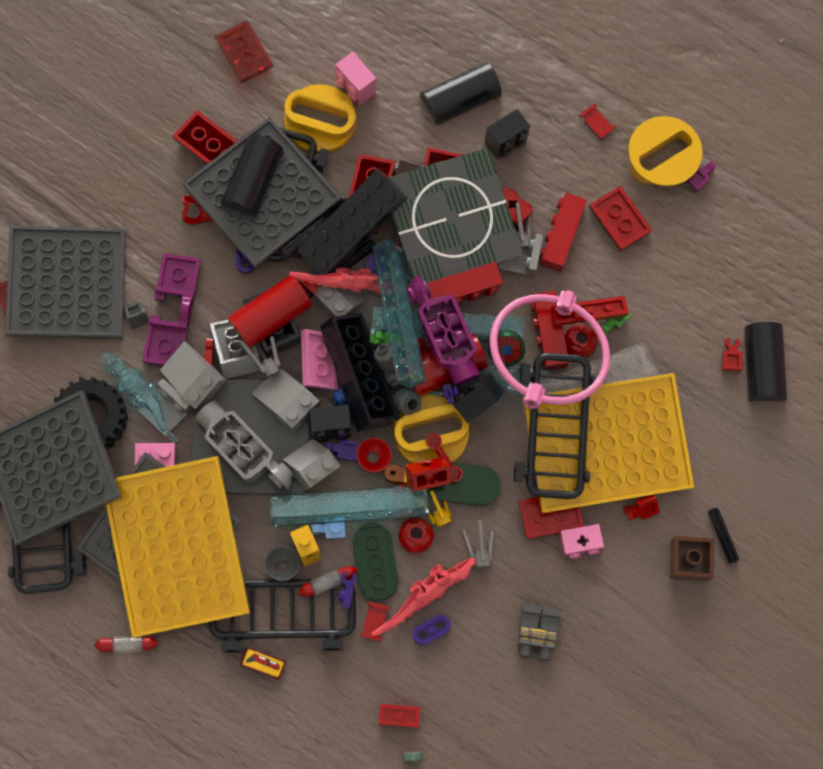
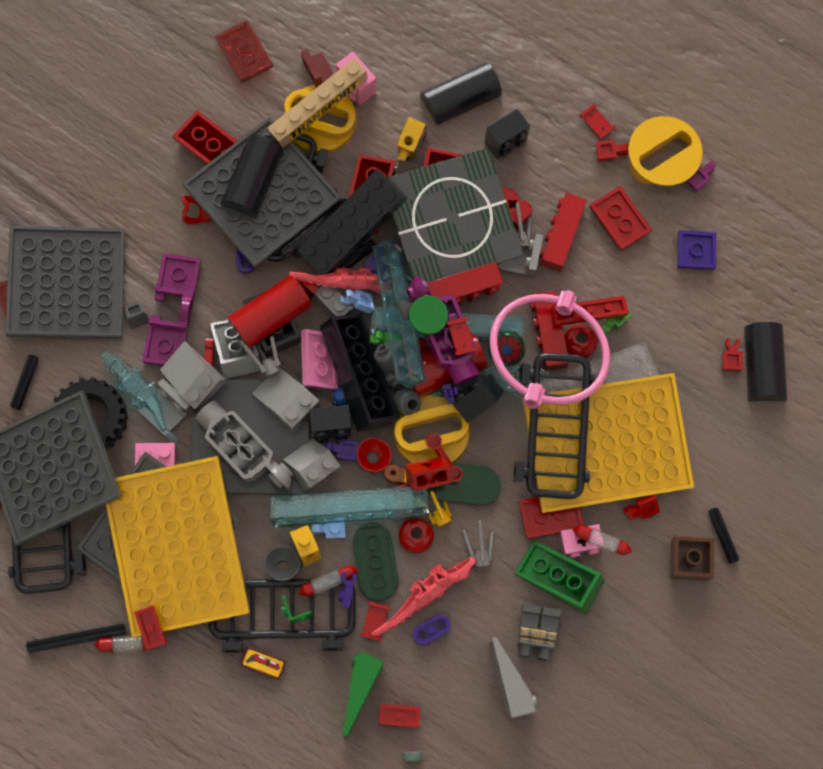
(24, 382): none -> black axle
(75, 638): none -> black axle
(150, 627): none -> red plate
(295, 619): none -> green bracket
(316, 67): none -> dark red panel
(318, 103): none -> tan brick
(360, 299): none -> light blue plate
(363, 678): none -> green slope
(404, 307): none -> dark grey slope
(413, 133): none -> yellow torso
(428, 315): none -> green tile
(461, 336): none -> red piece
(513, 688): none -> light grey slope
(560, 576): none -> green slope
(602, 540): none -> piece
(608, 150): none -> red plate
(696, 250): none -> dark purple plate

